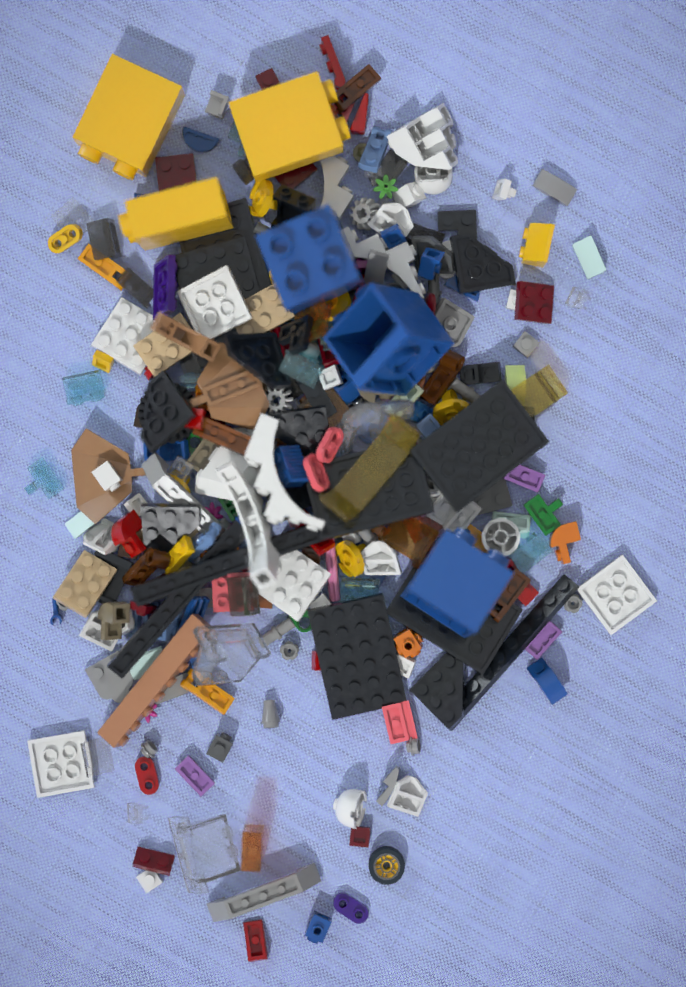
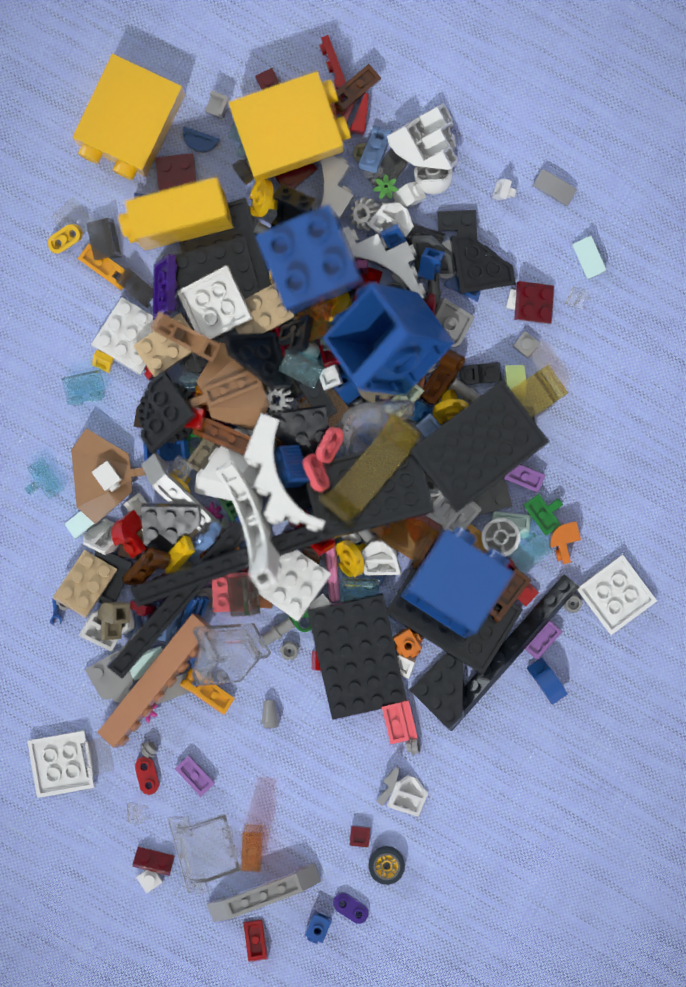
(220, 746): dark grey bracket -> none
(350, 807): white cylinder -> none
(376, 267): light grey slope -> none
(537, 244): yellow slope -> none

